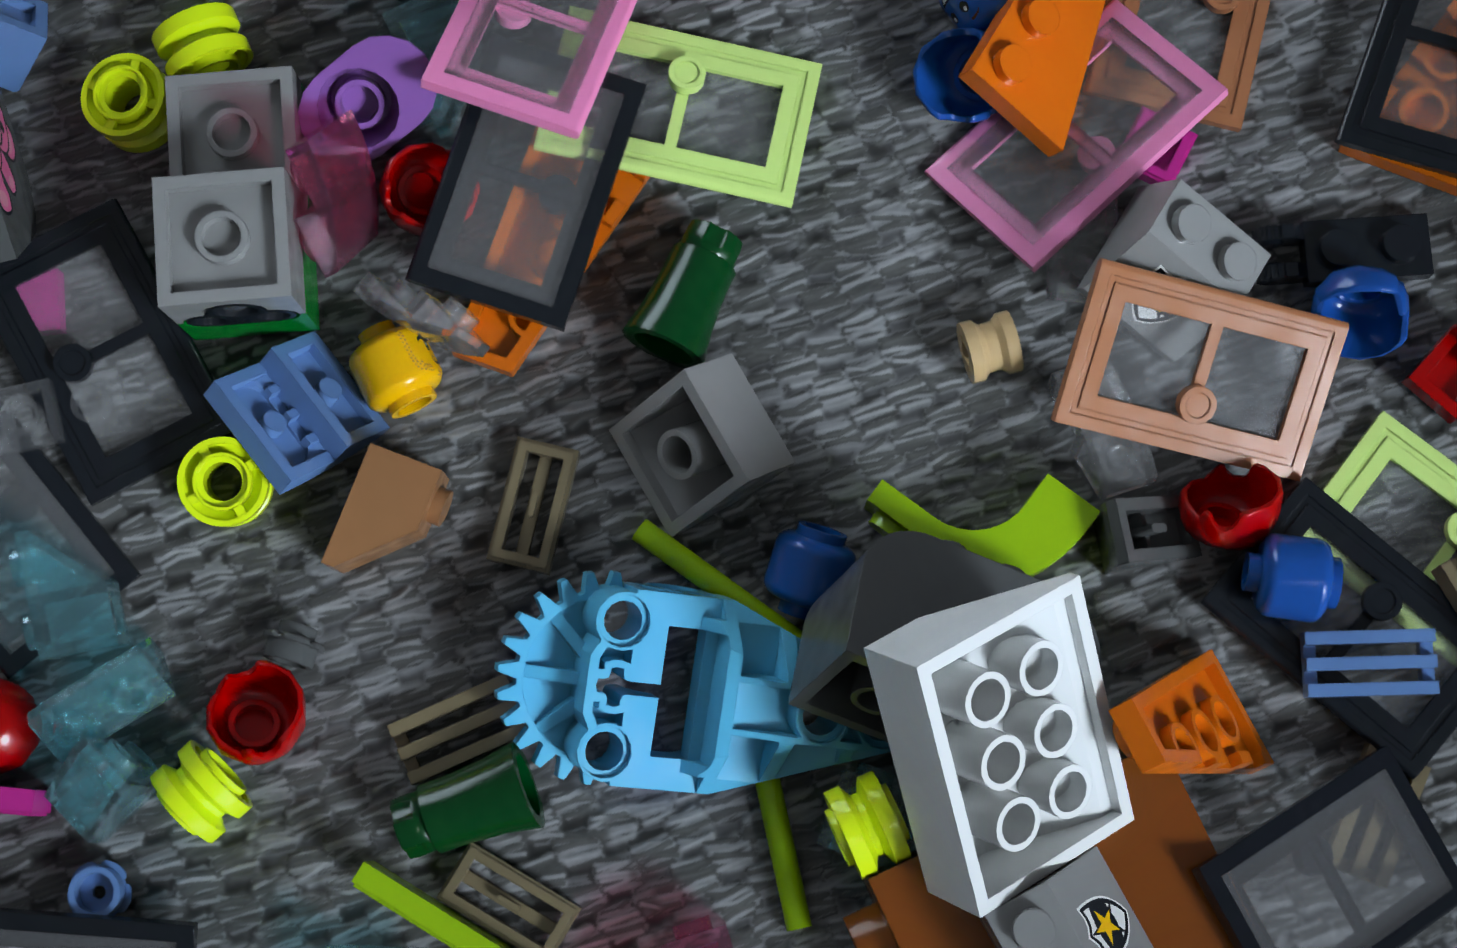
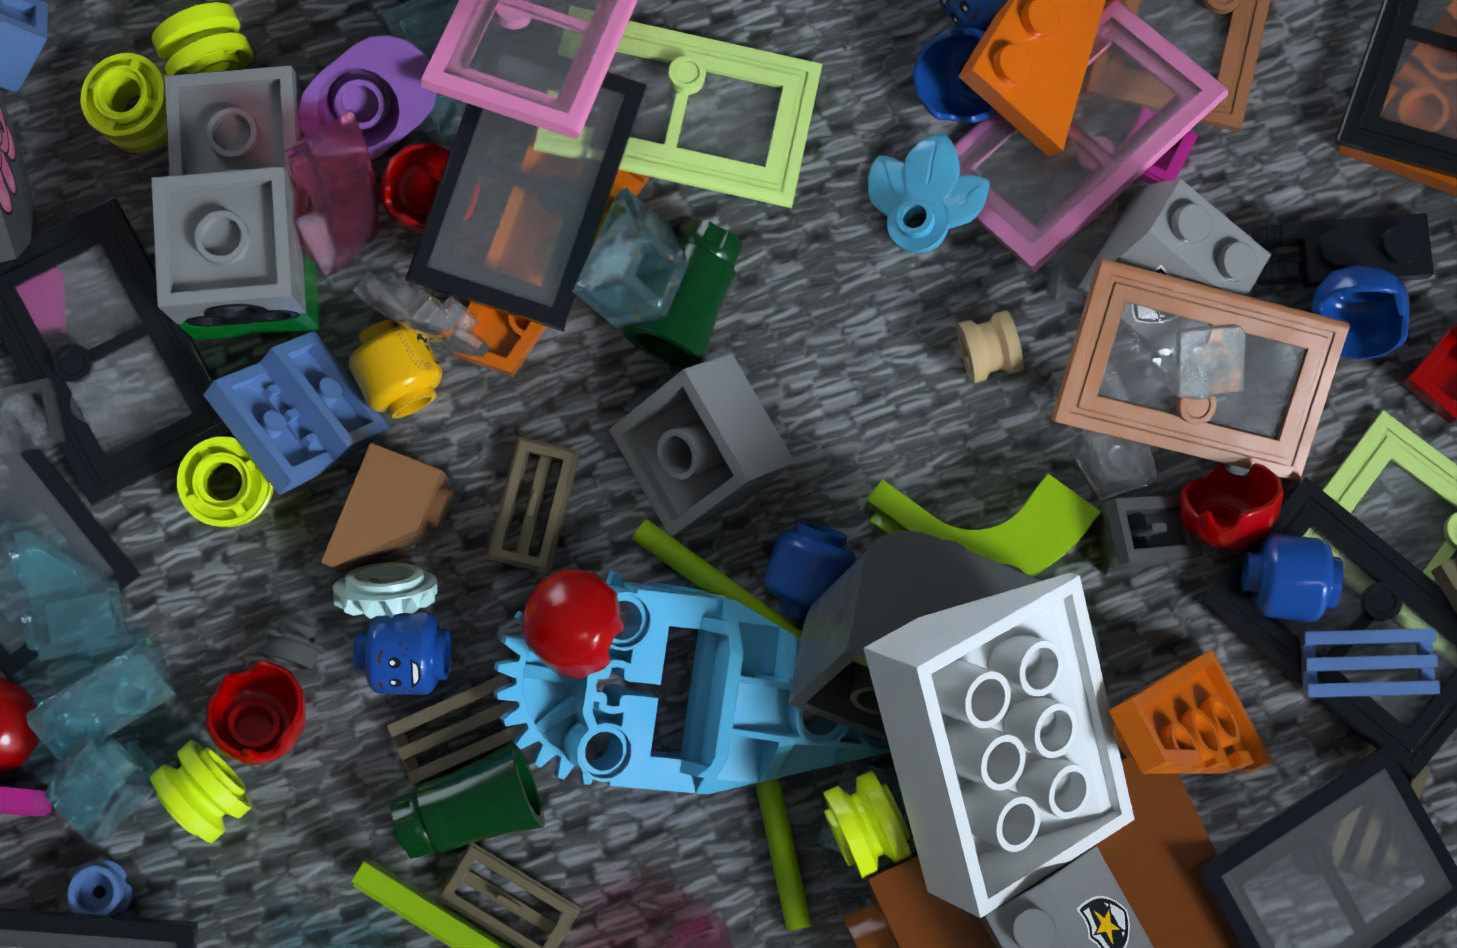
(385, 590): none -> light aqua gear
(403, 653): none -> blue head
(572, 622): none -> red hair
(632, 265): none -> clear light blue slope
(929, 185): none -> medium azure plate
(1203, 362): none -> clear bracket

